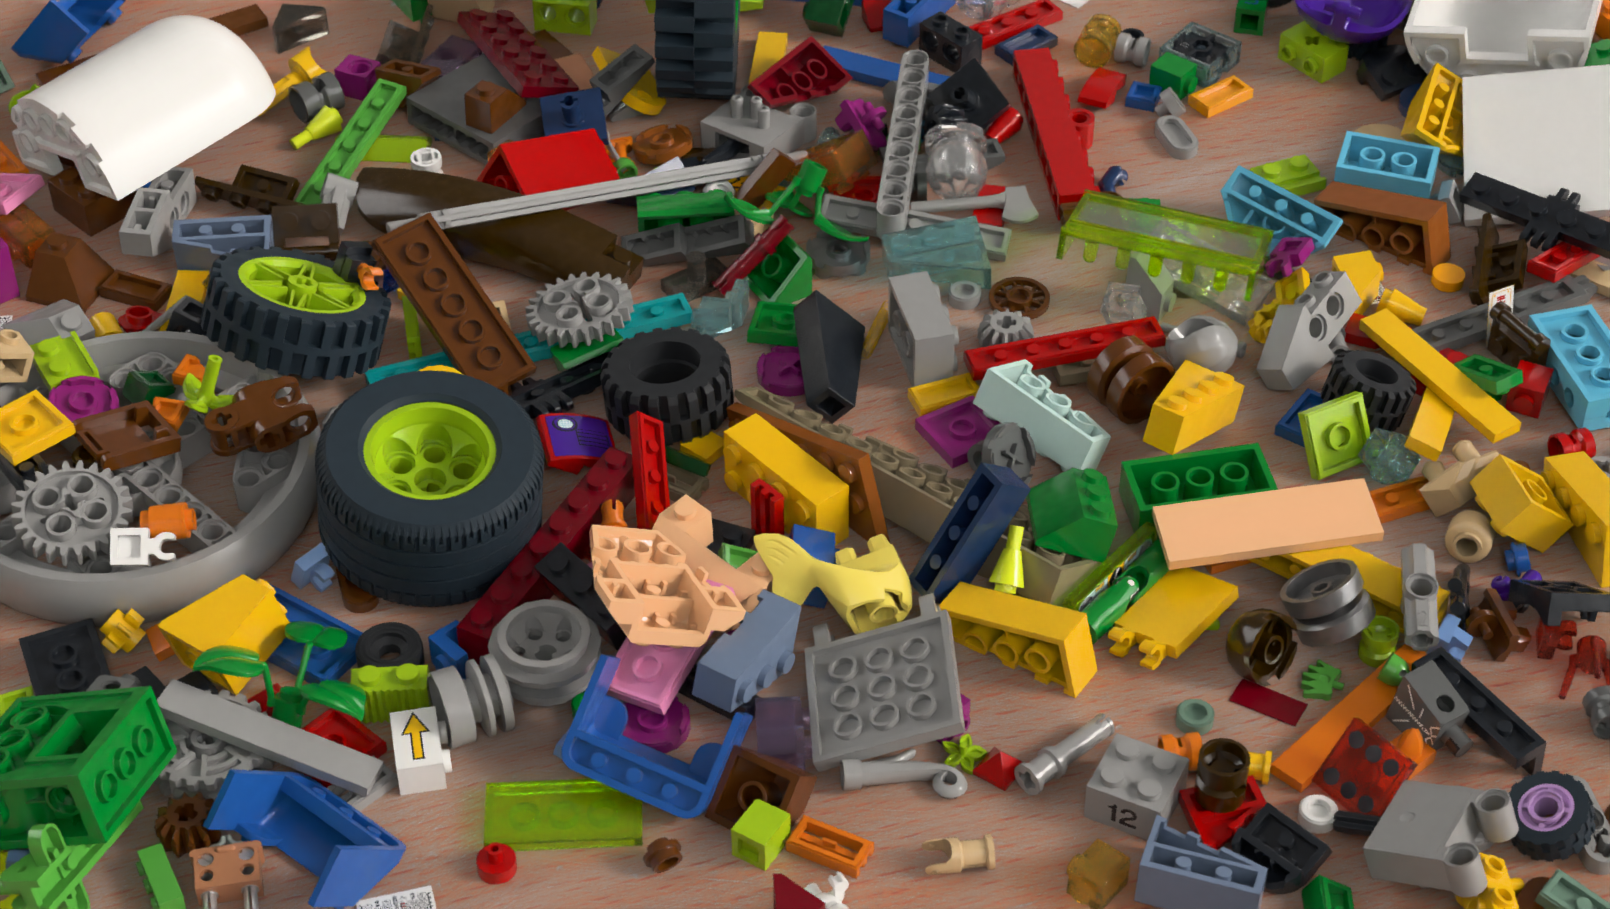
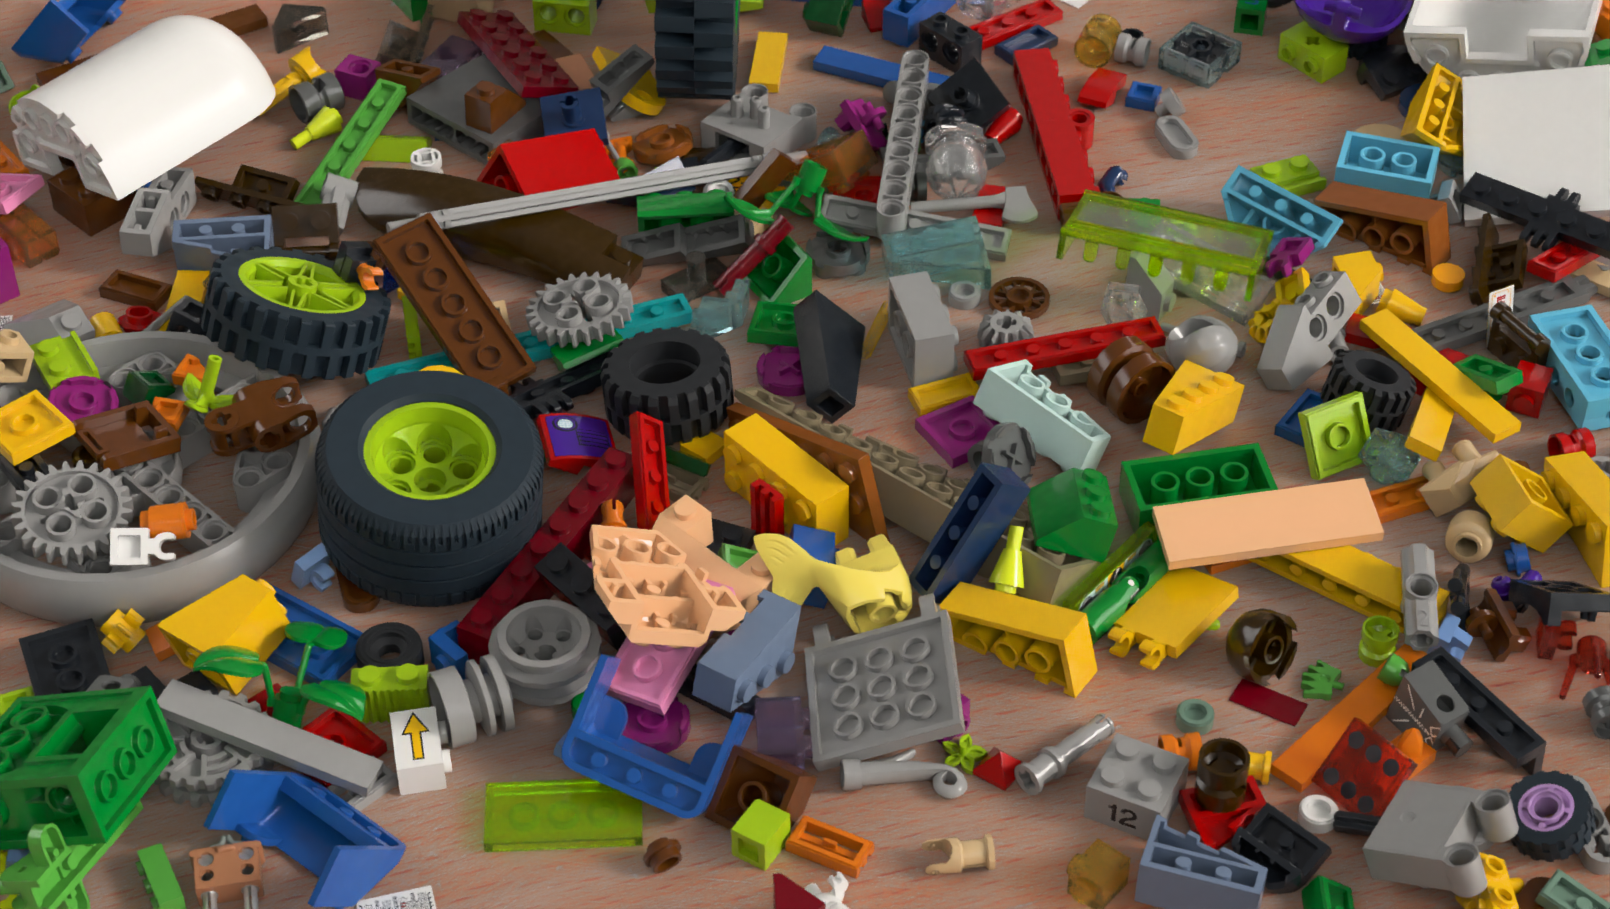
(66, 270): reddish brown slope -> none
(182, 823): reddish brown gear -> none
(496, 863): red tile -> none
(800, 76): dark red wedge -> none
(1174, 73): green brick -> none
(1220, 96): light orange tile -> none
(1328, 602): flat silver wheel -> none

